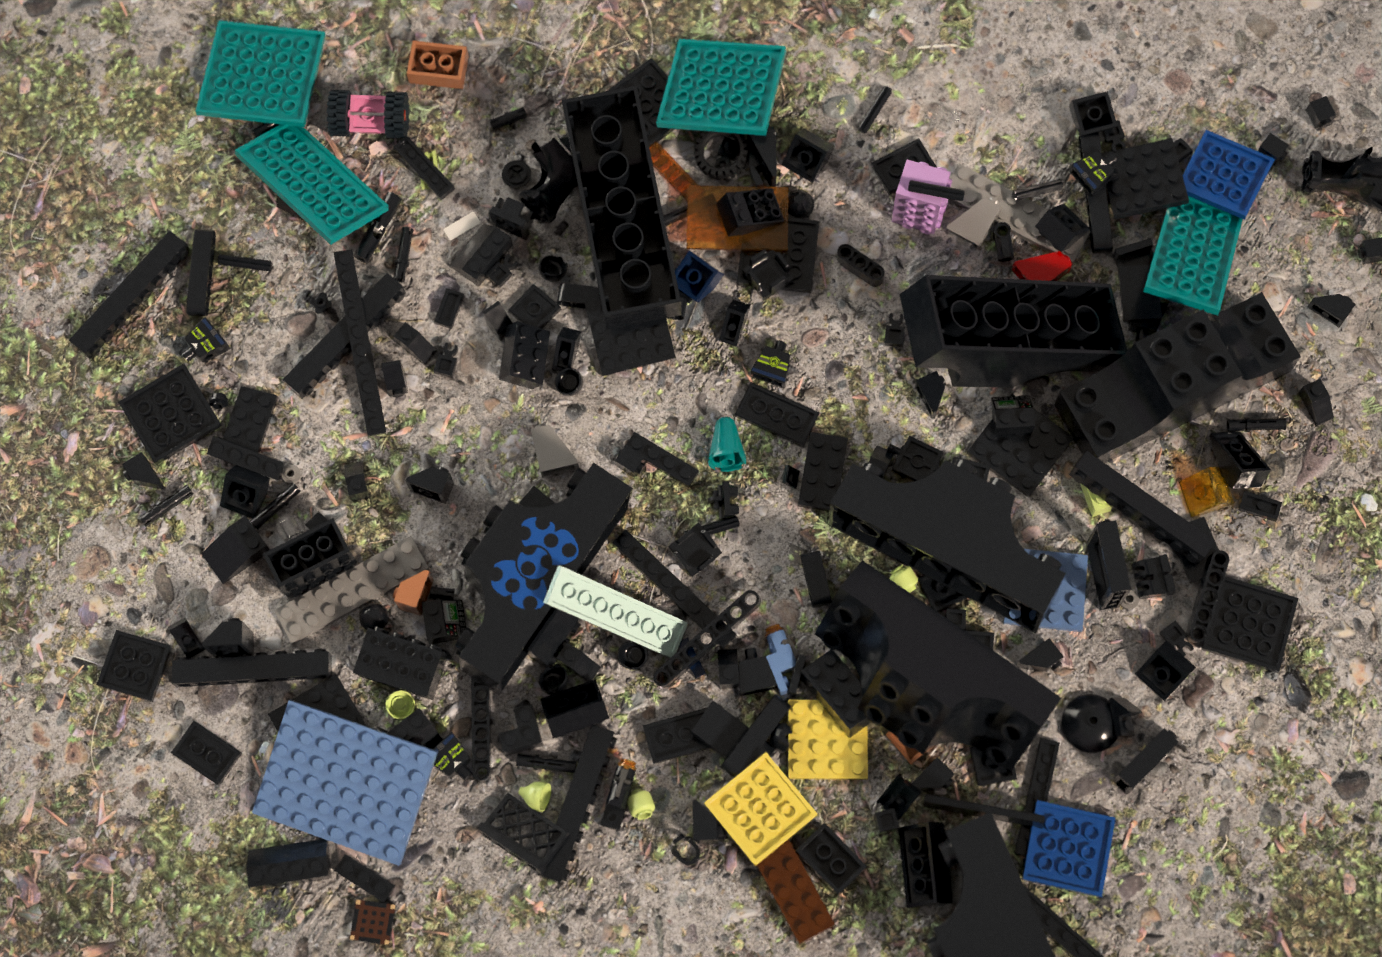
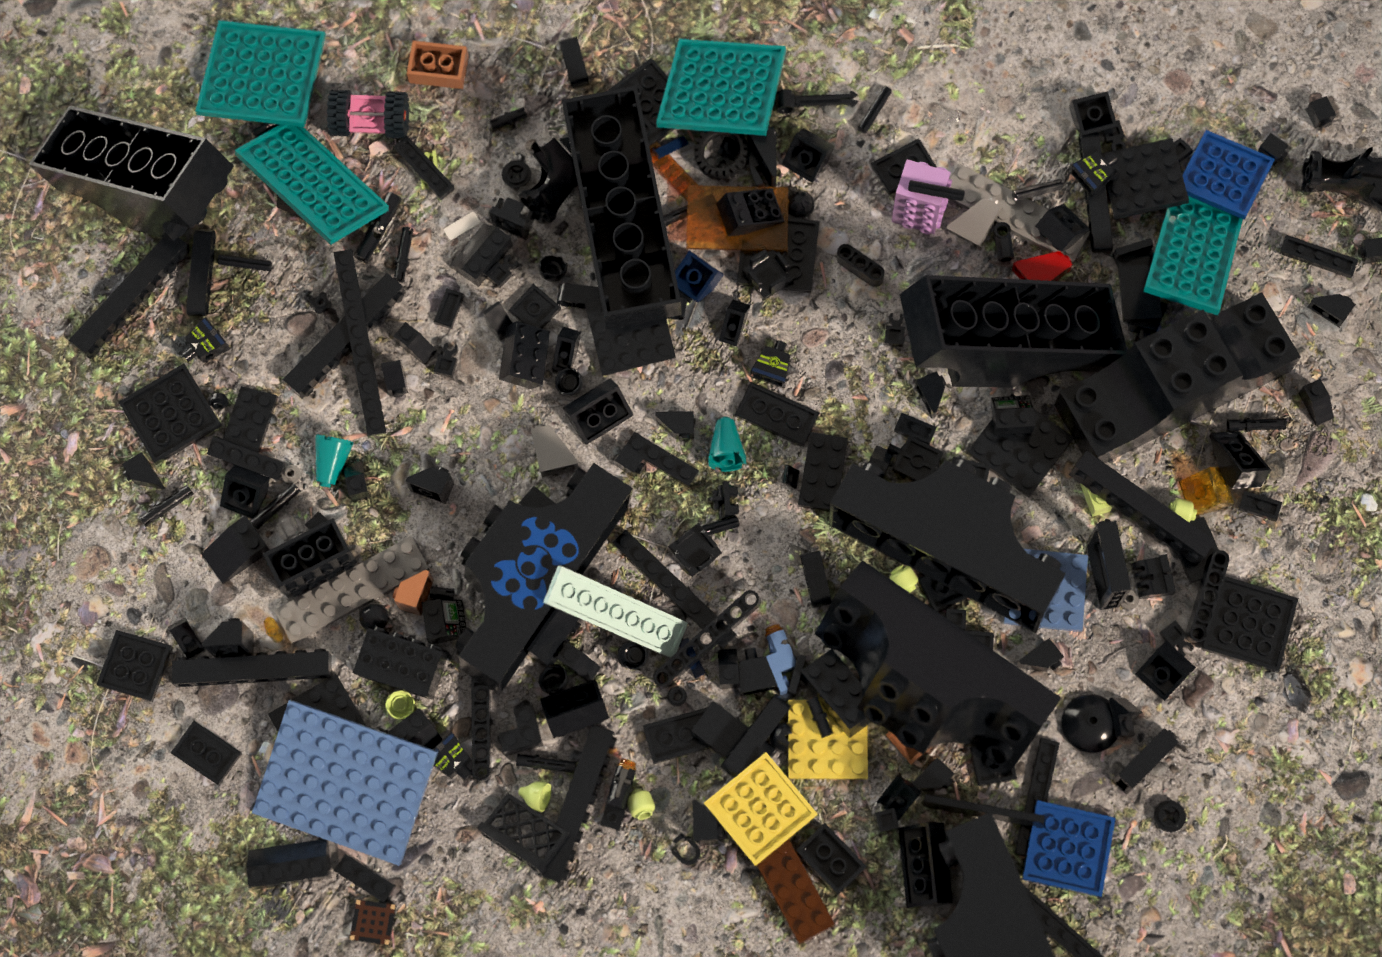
(133, 170): none -> black brick
(273, 627): none -> clear yellow piece
(330, 458): none -> teal cone
(574, 62): none -> black beam
(598, 411): none -> black slope
(670, 147): none -> dark blue piece
(677, 424): none -> black slope
(677, 690): none -> black plate
(787, 101): none -> black piece
(819, 717): none -> black pin
(915, 428): none -> black plate
(1169, 806): none -> black gear
(1183, 508): none -> yellowish green head
(1318, 256): none -> black plate

